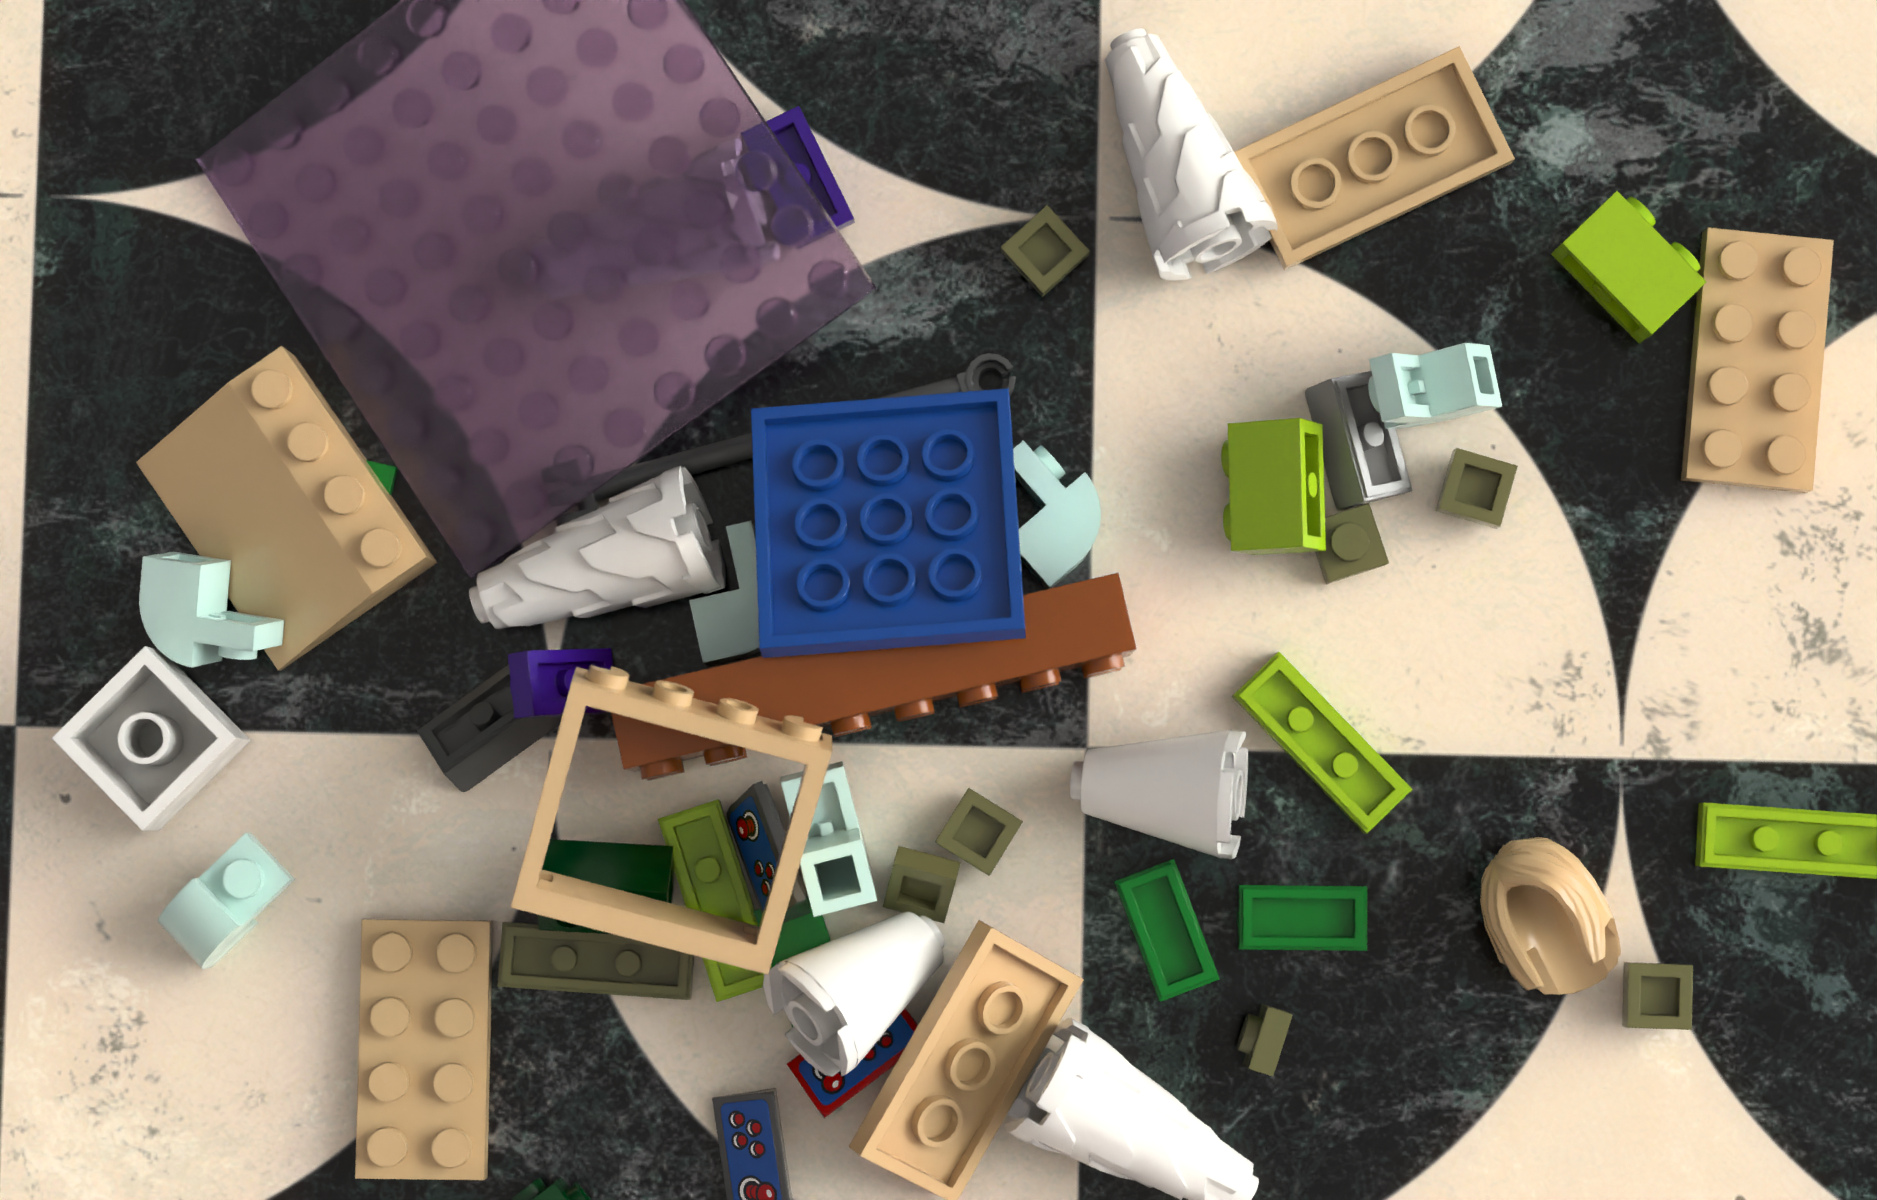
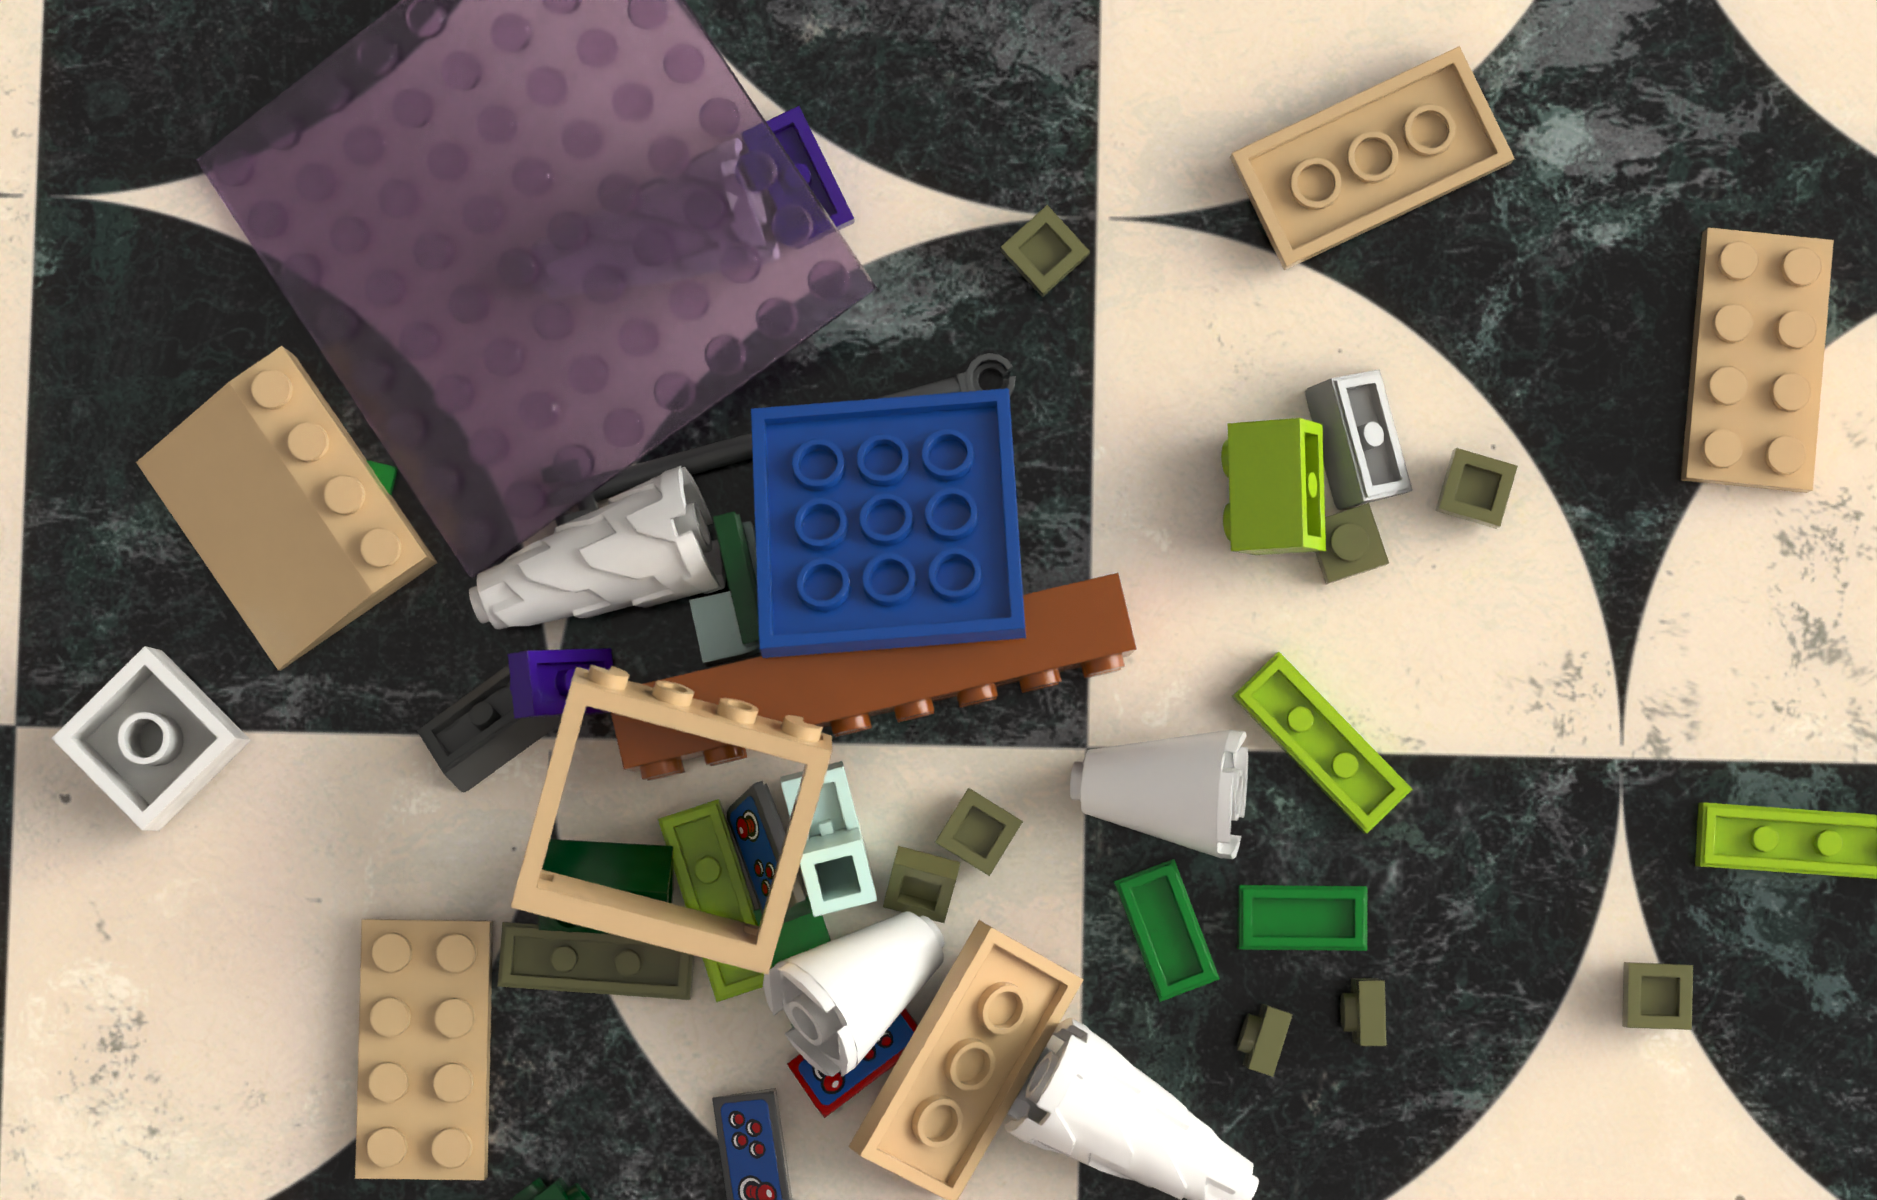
(188, 616): light aqua brick -> none
(222, 903): light aqua brick -> none
(739, 574): none -> dark green tile
(1068, 518): light aqua brick -> none
(1185, 174): white cone -> none
(1365, 1012): none -> olive plate
(1433, 385): light aqua brick -> none
(1548, 918): tan hair -> none
(1630, 266): lime brick -> none

